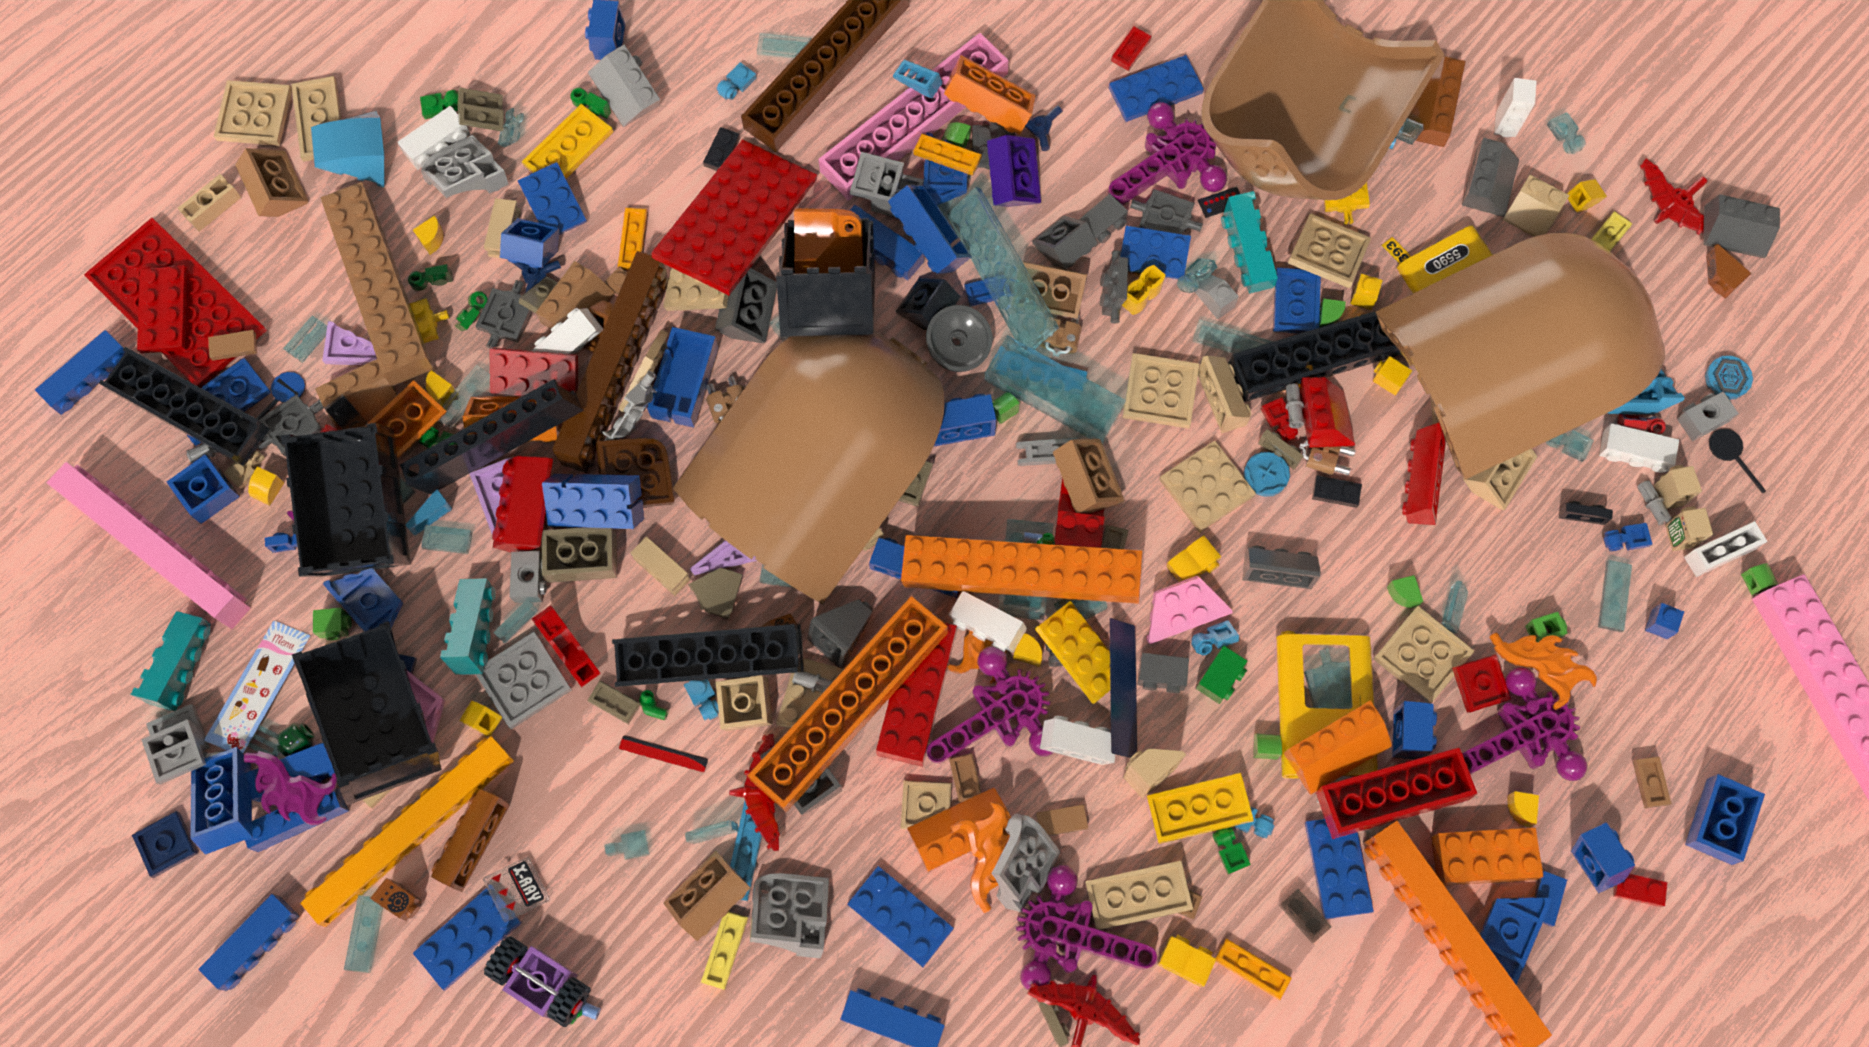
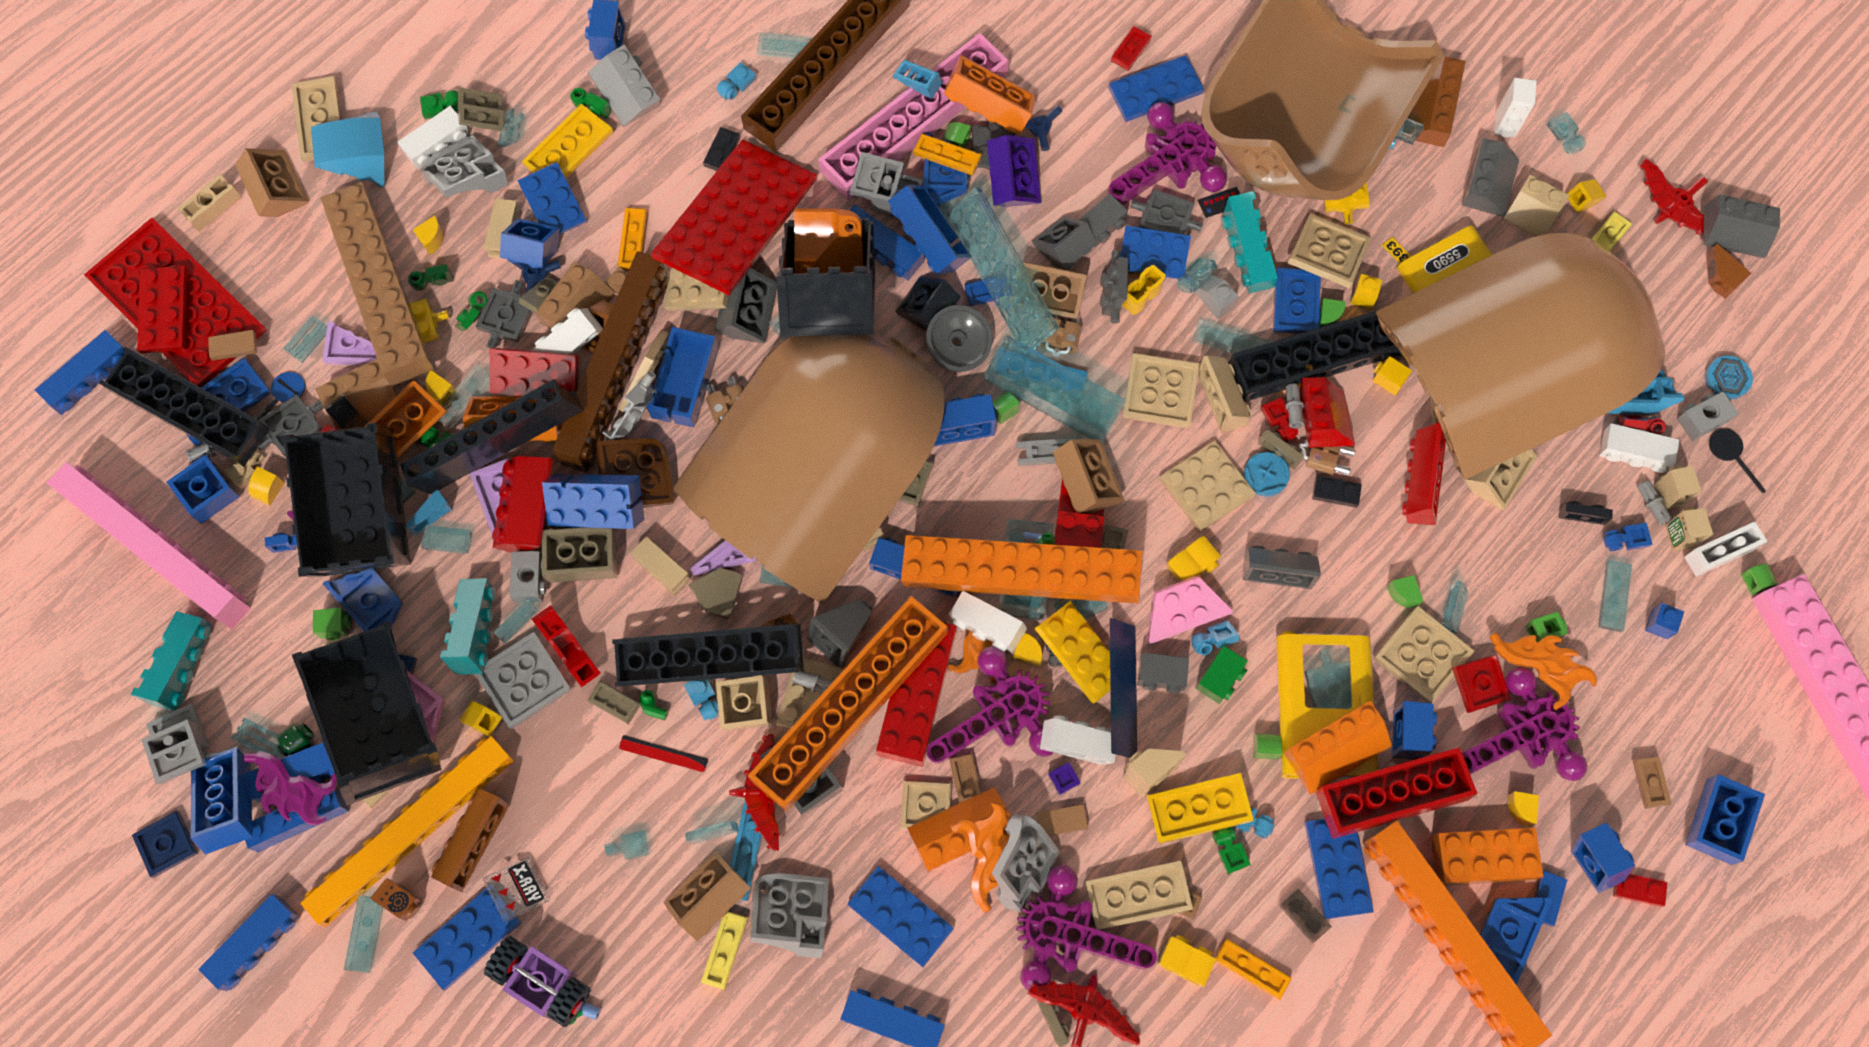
(253, 113): tan plate -> none
(257, 687): sticker -> none
(1064, 779): none -> dark purple plate
(1575, 444): clear light blue plate -> none

